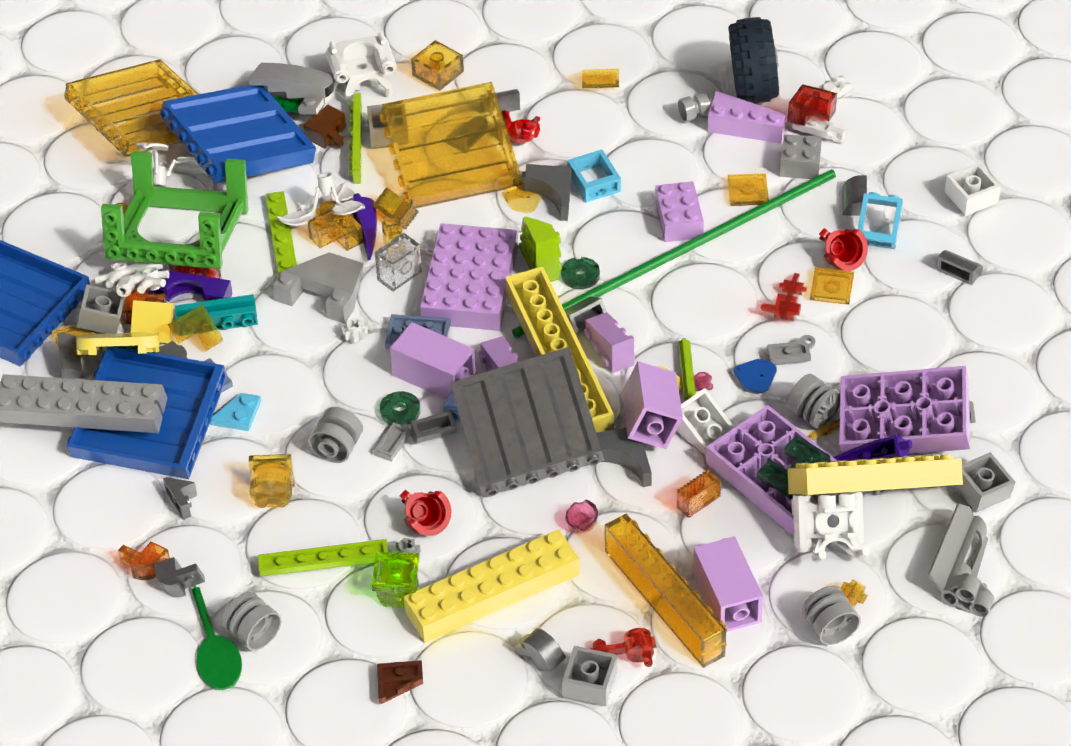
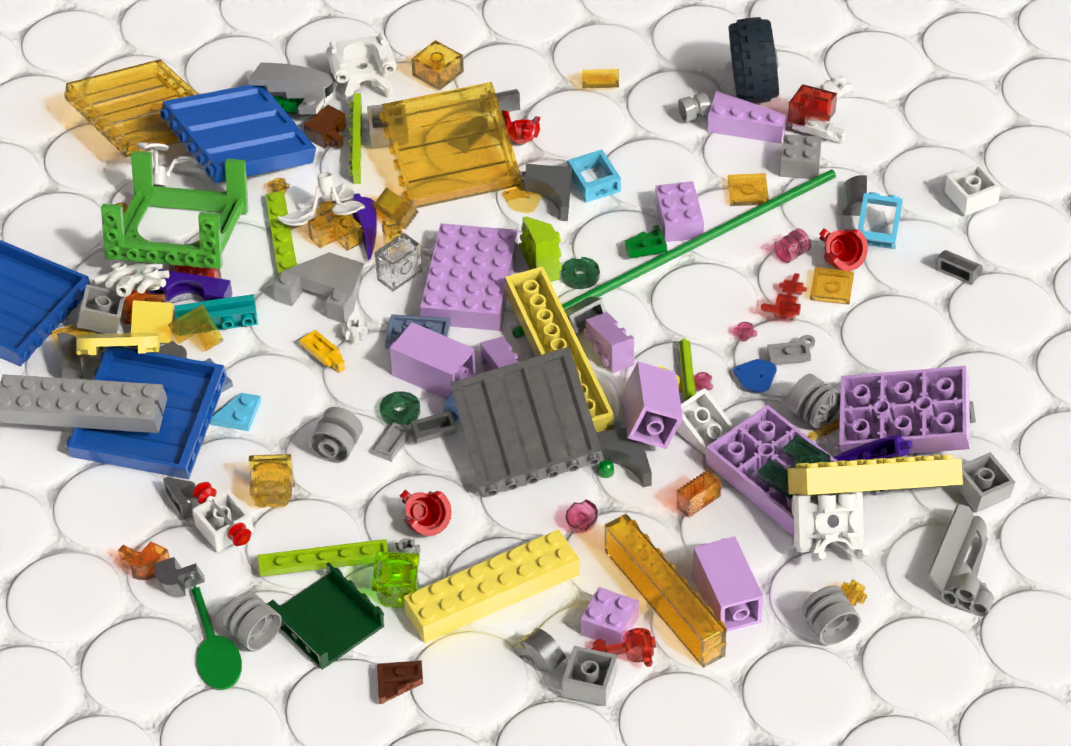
(221, 517): none -> white brick
(279, 185): none -> clear yellow plate
(323, 350): none -> yellow hinge
(329, 618): none -> dark green panel
(605, 469): none -> green hinge
(609, 616): none -> lavender brick
(646, 244): none -> green wing
(745, 331): none -> clear pink plate
(792, 245): none -> clear pink wheel

